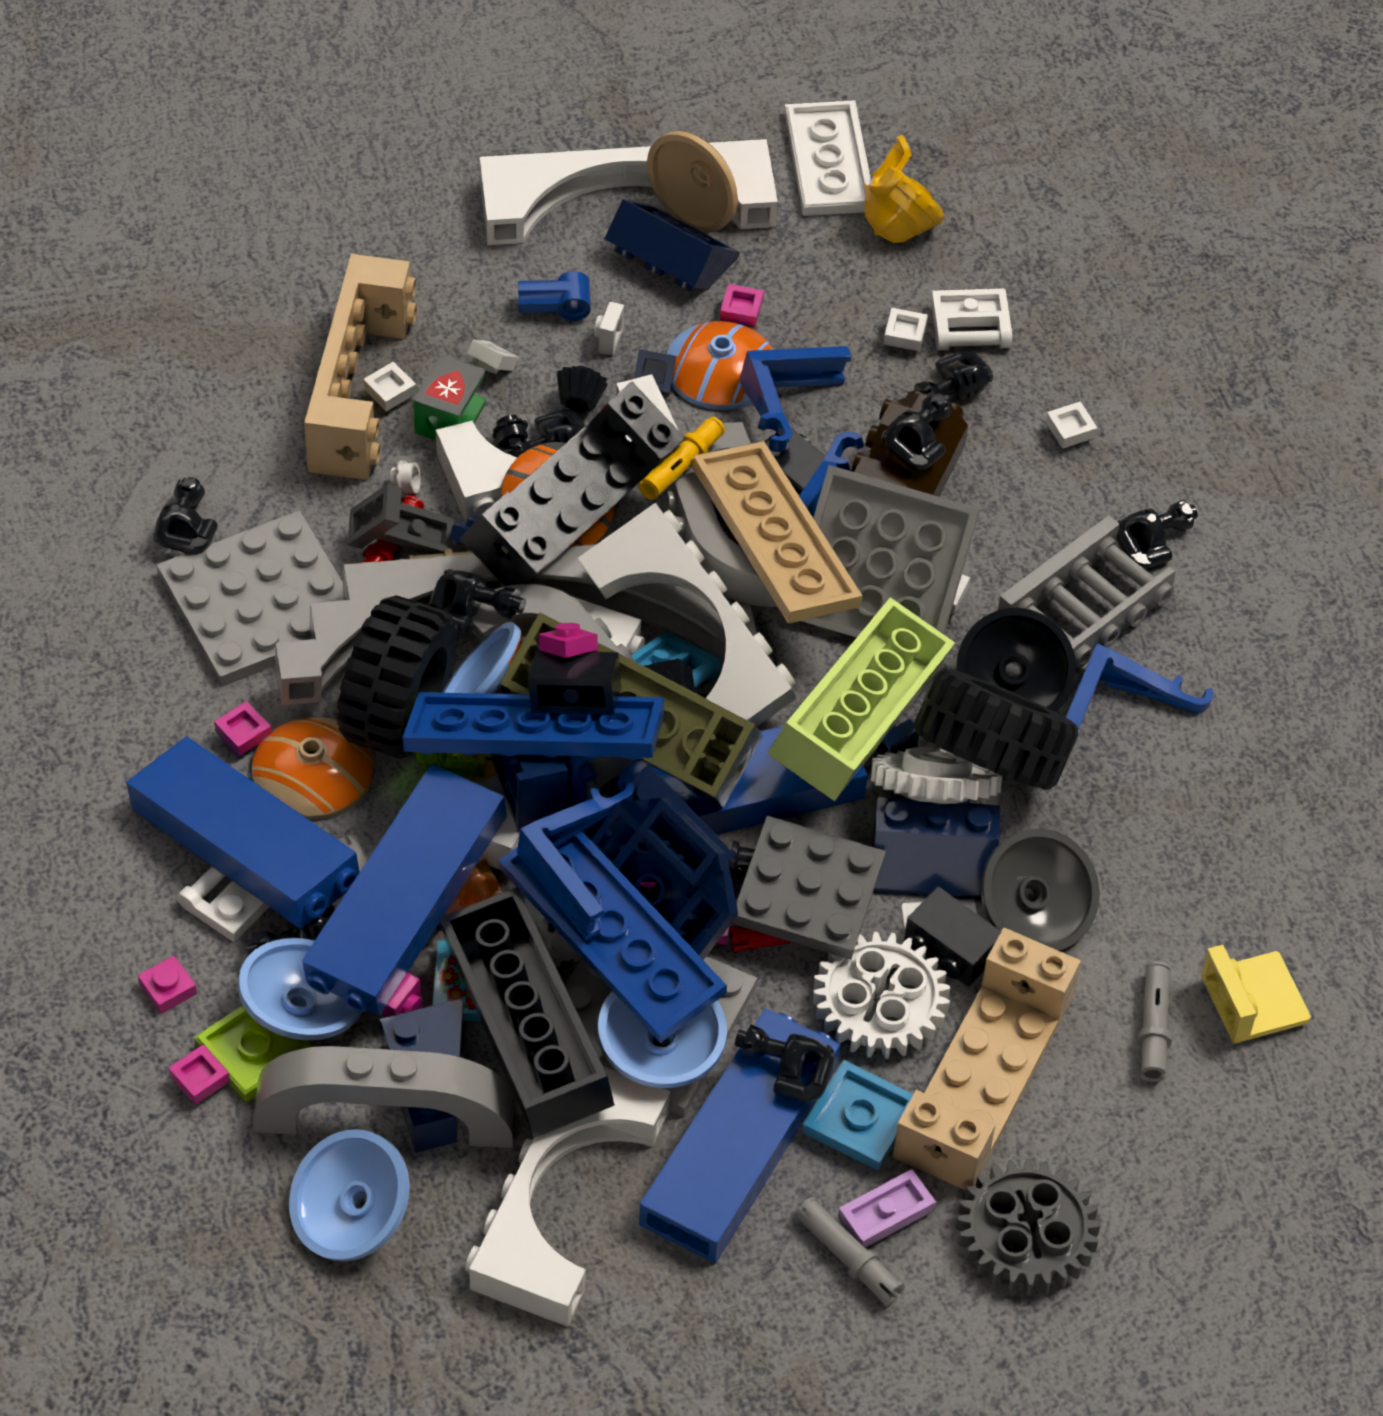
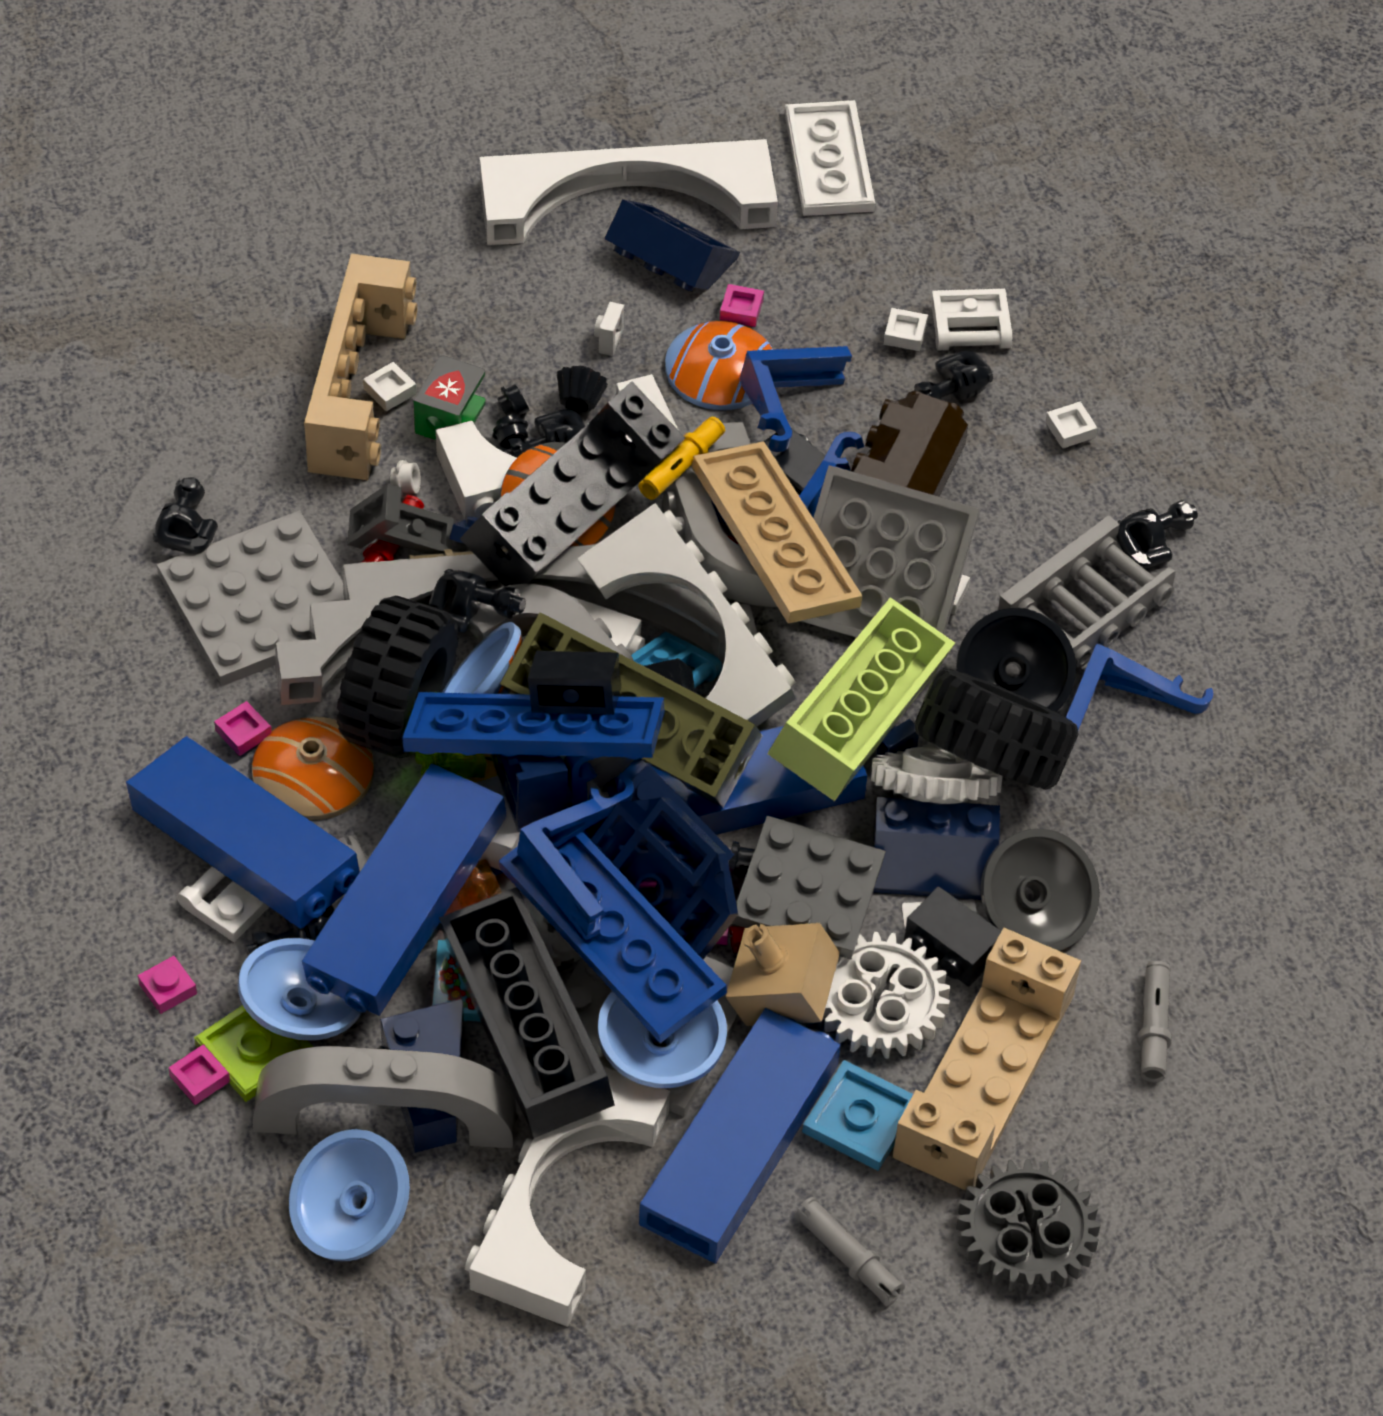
(405, 998): dark pink plate -> none
(492, 356): white plate -> none
(512, 401): none -> black plate
(567, 296): blue piece -> none
(568, 640): dark pink plate -> none
(659, 365): dark blue plate -> none
(692, 181): tan dish -> none
(783, 971): none -> tan brick
(794, 1056): black piece -> none
(887, 1208): lavender plate -> none
(896, 203): yellow head -> none
(913, 433): black piece -> none
(1253, 994): light yellow bracket -> none

